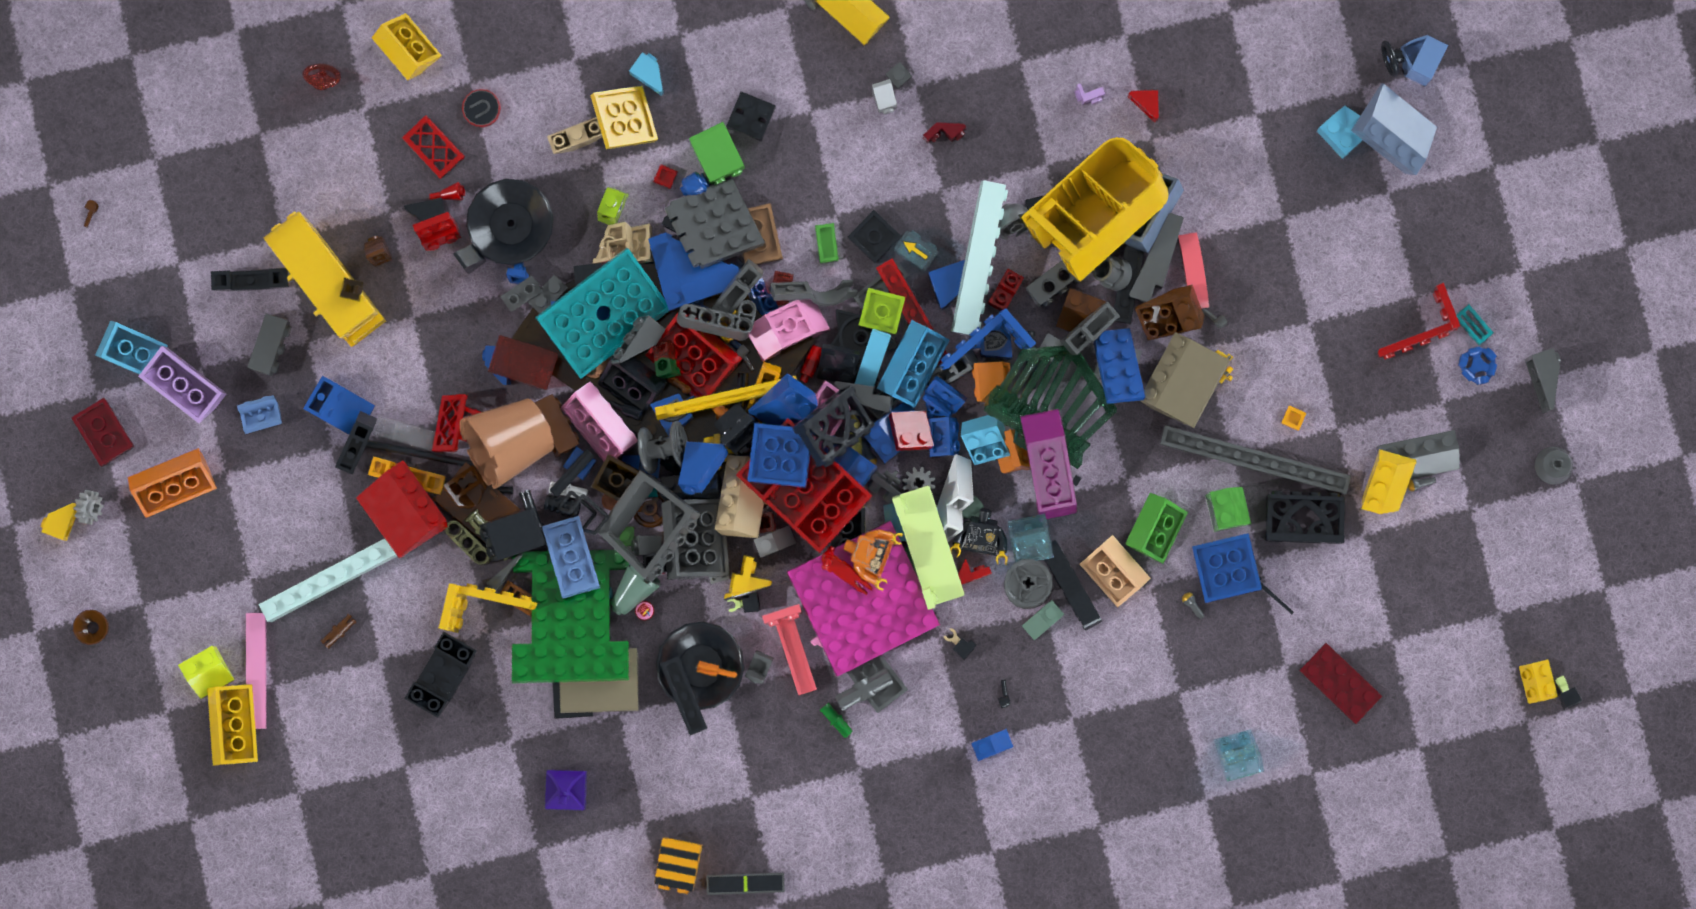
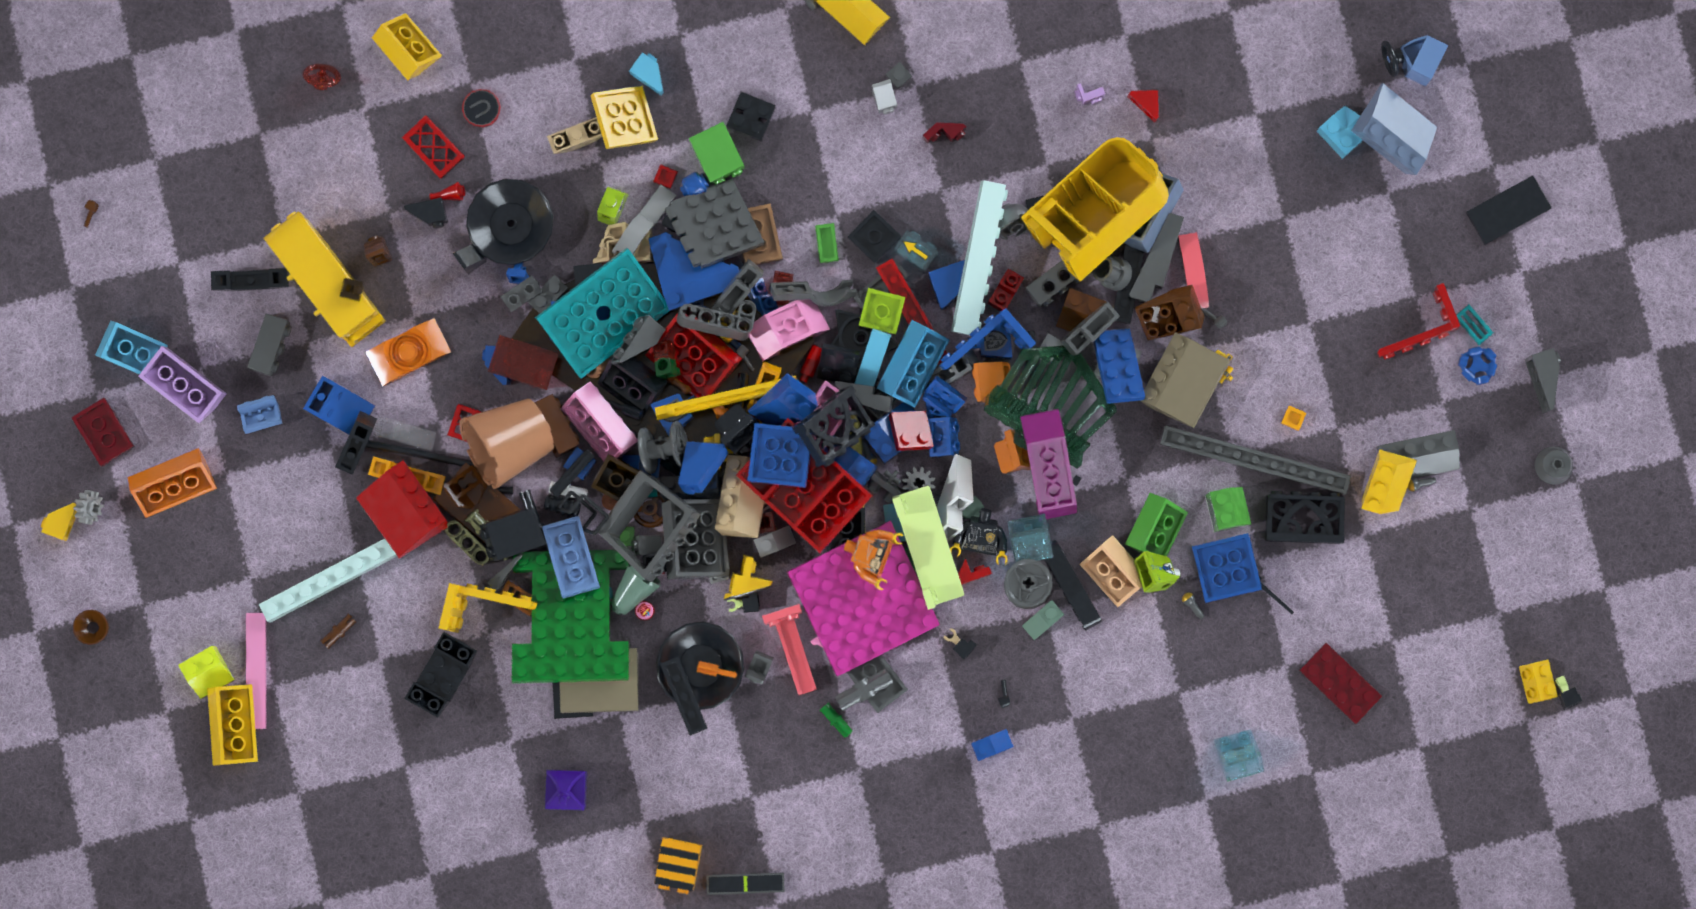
(408, 351): none -> orange slope
(437, 231): red plate -> none
(441, 429): red window -> none
(645, 220): none -> light grey piece
(843, 570): red piece -> none
(984, 439): medium azure slope -> none
(1155, 572): none -> lime torso
(1508, 210): none -> black tile

